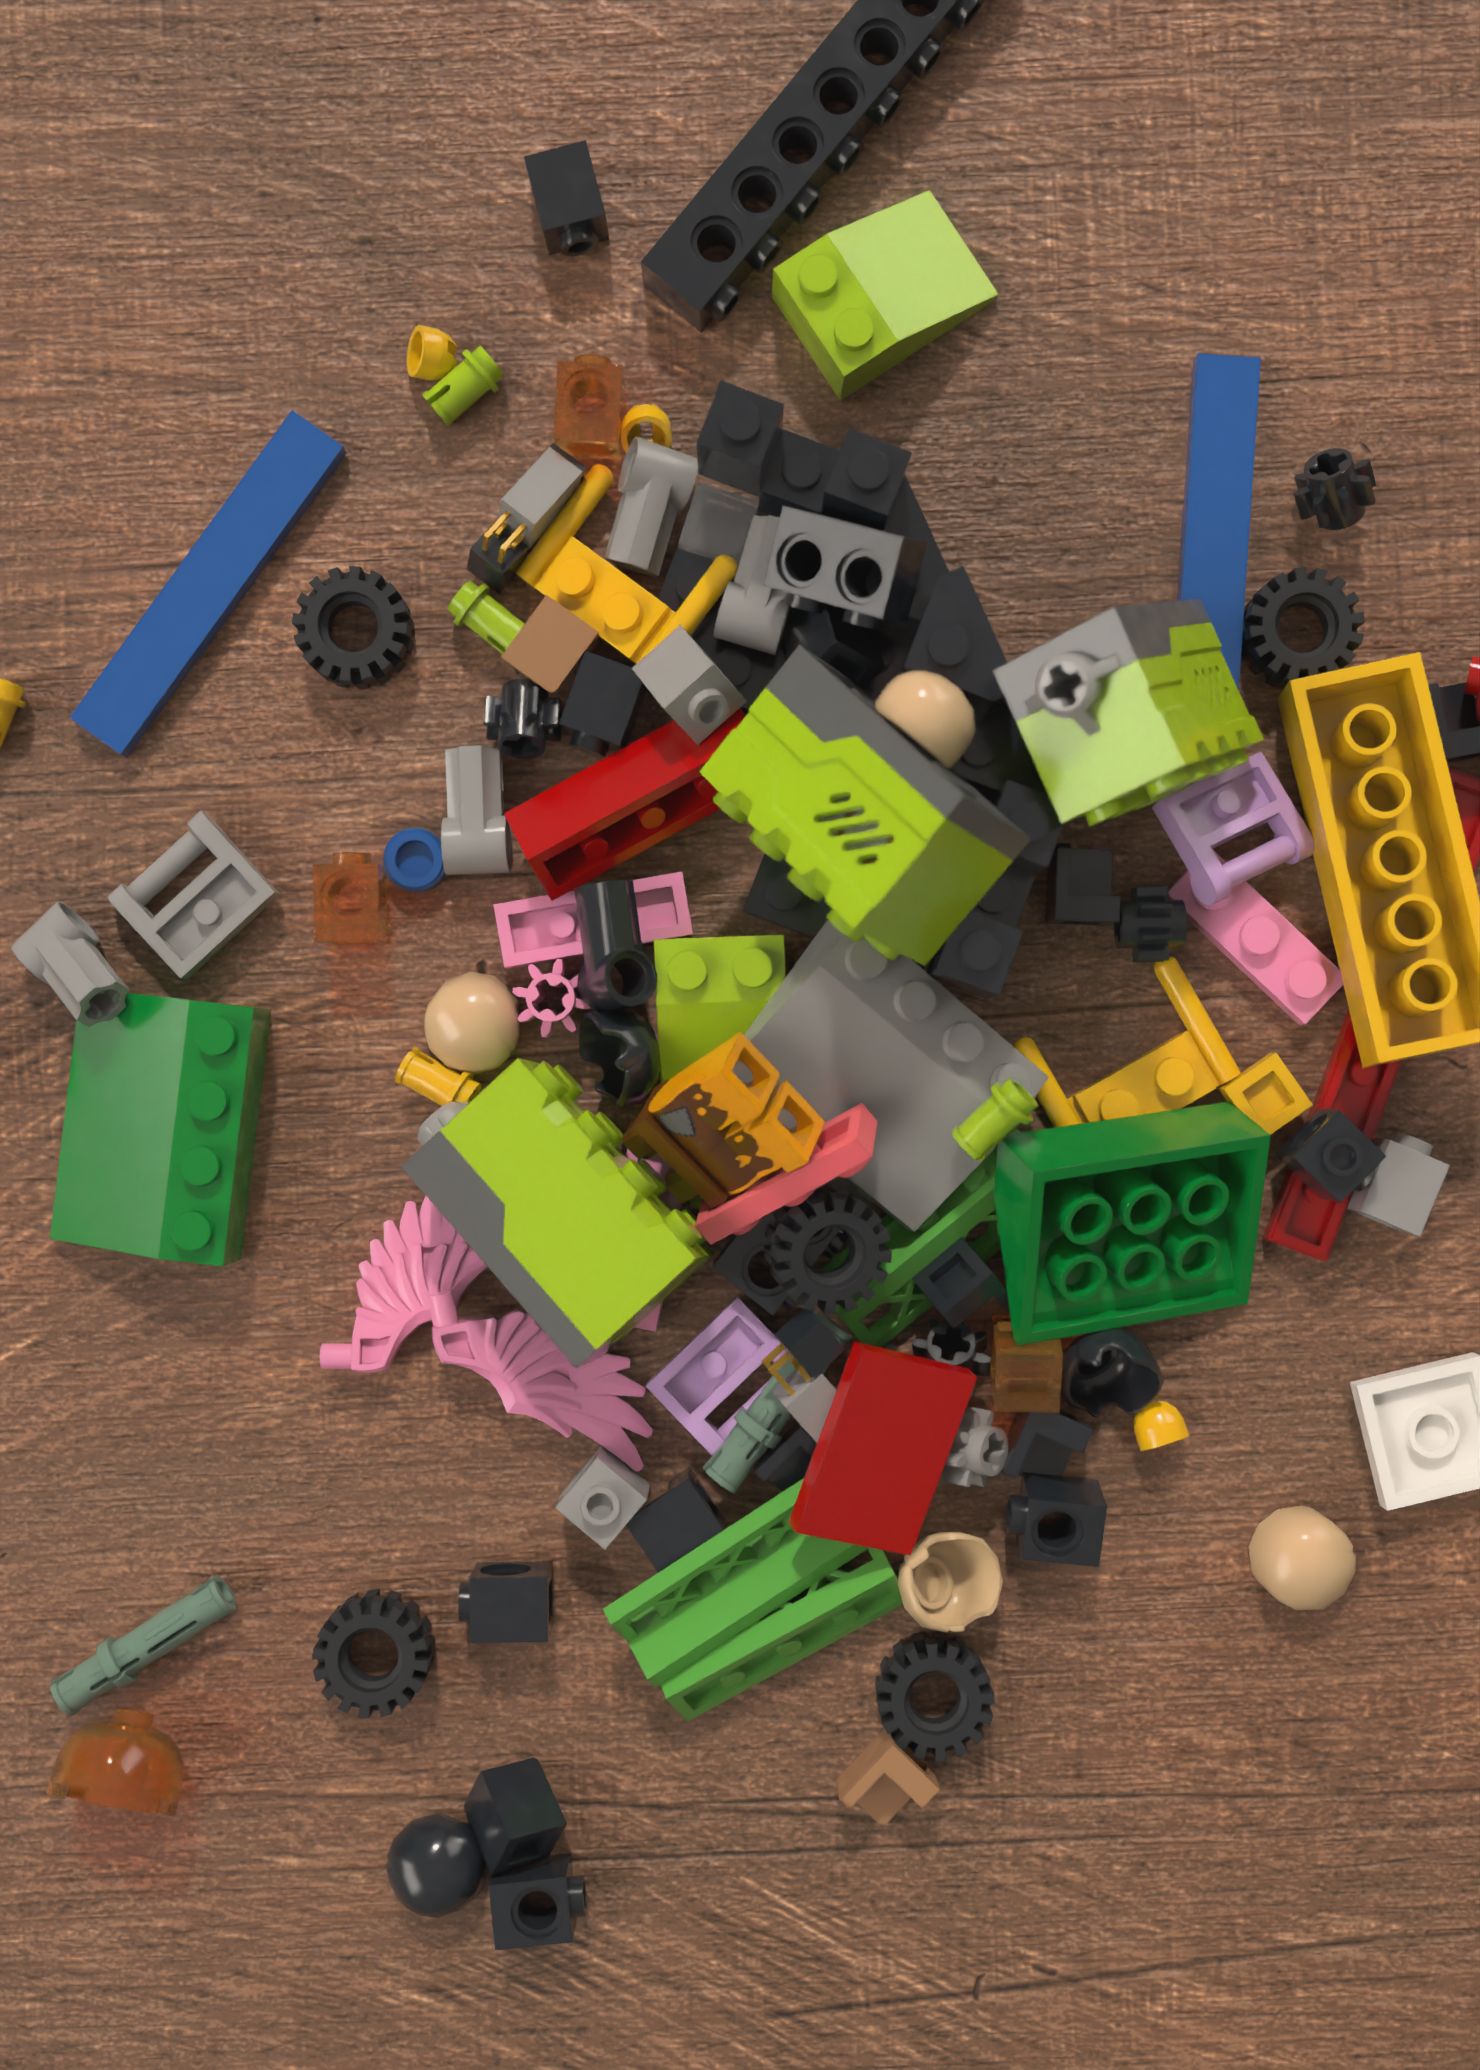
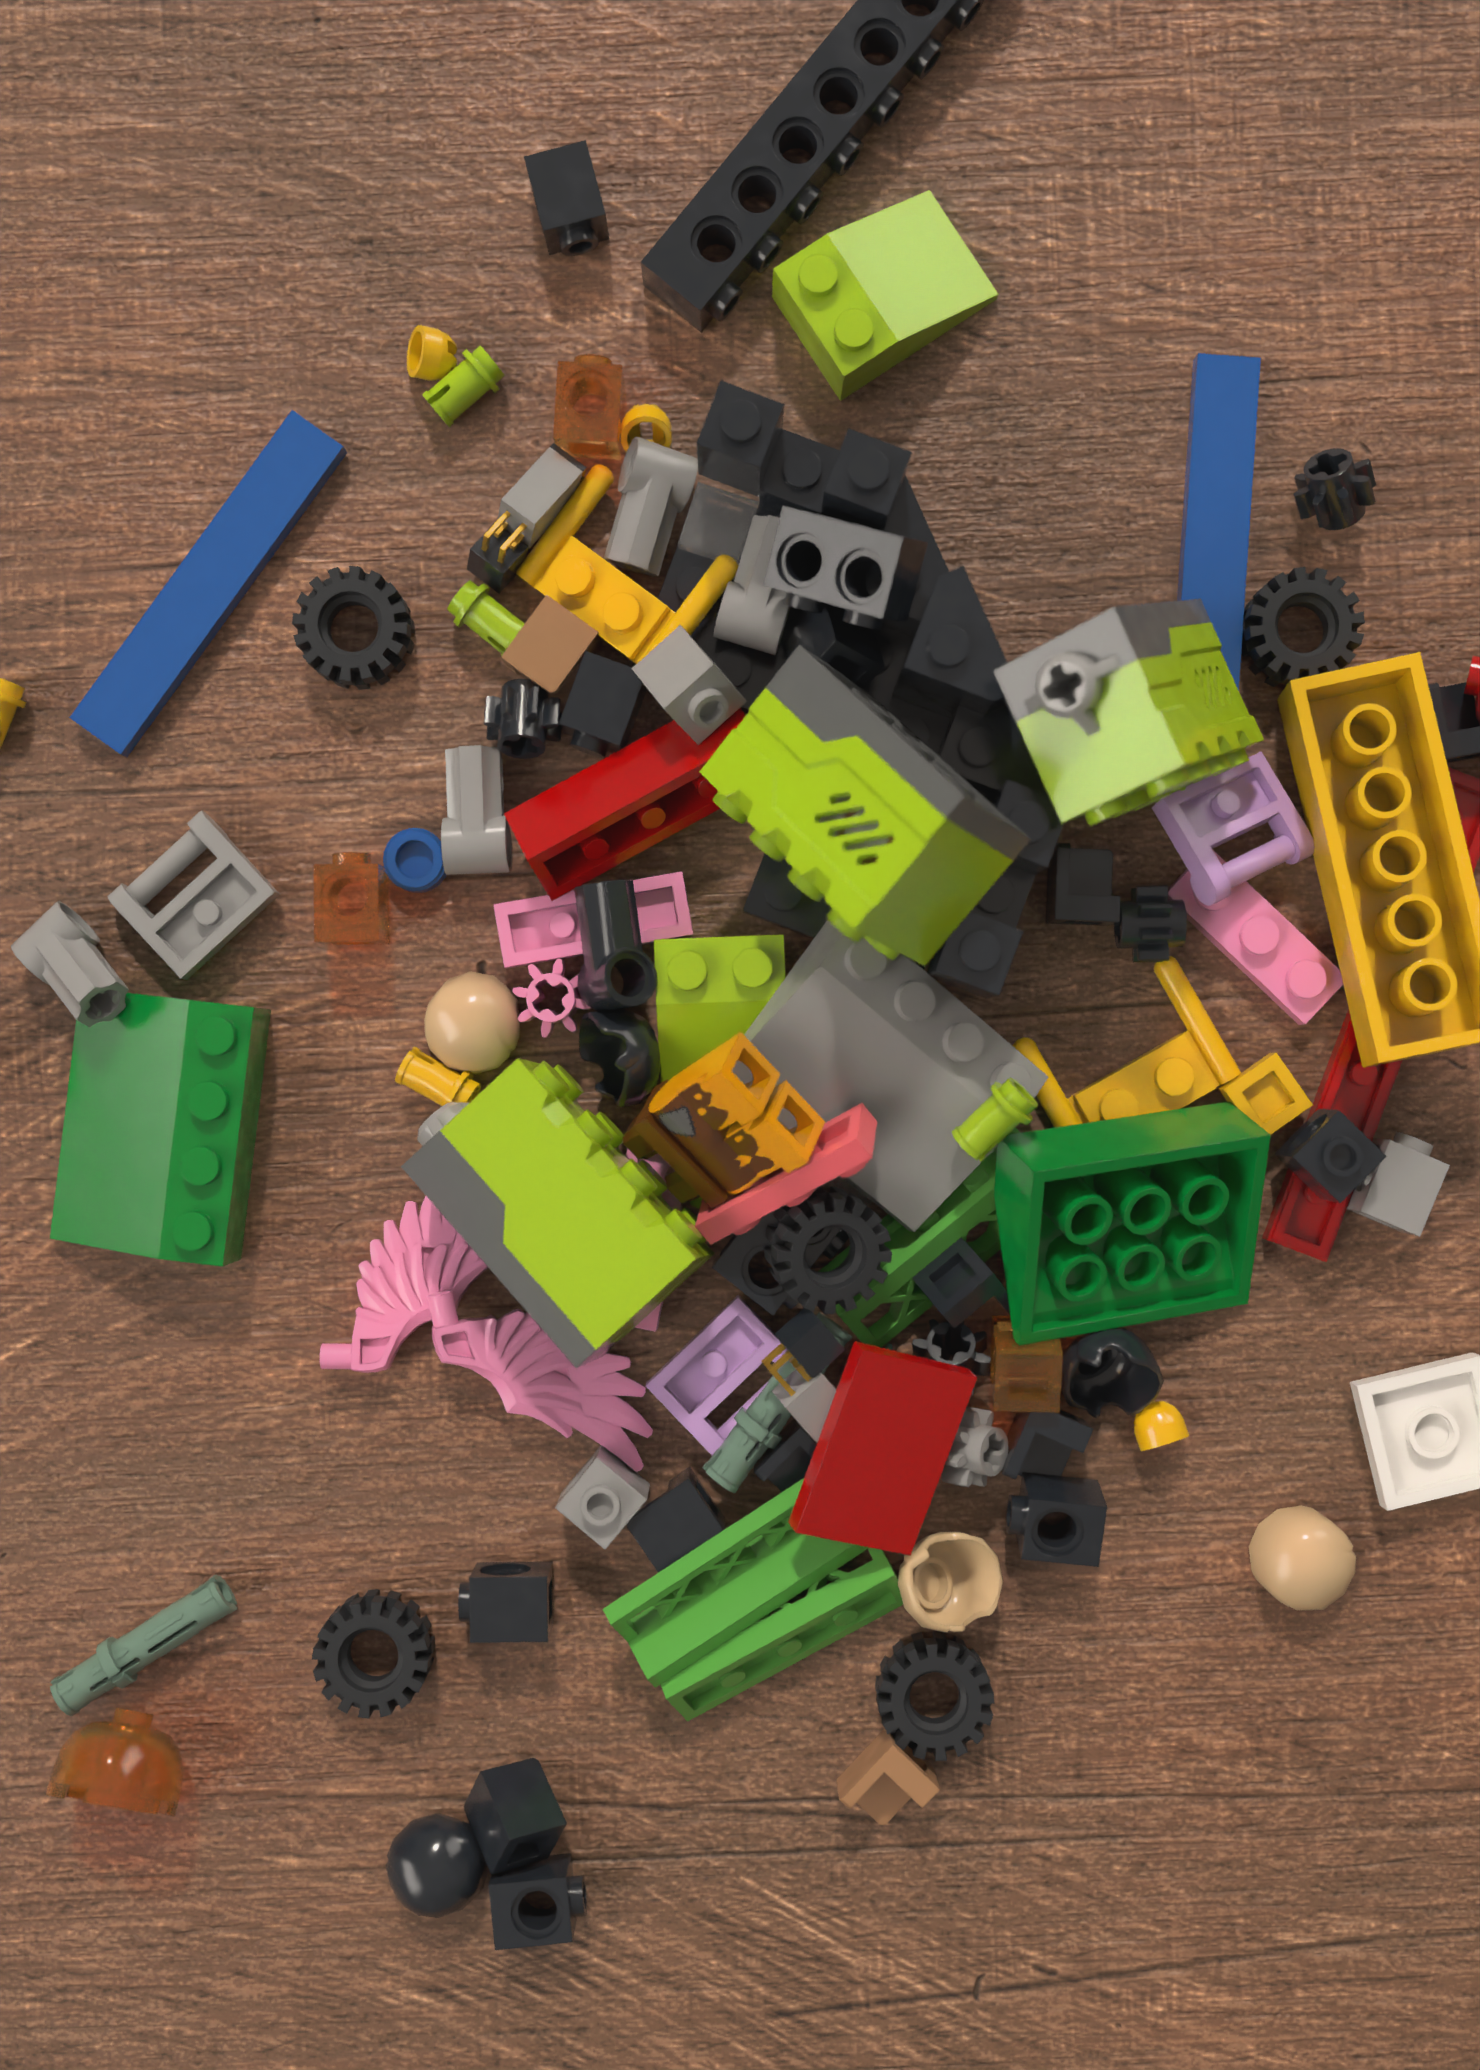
(930, 713): tan hair -> none

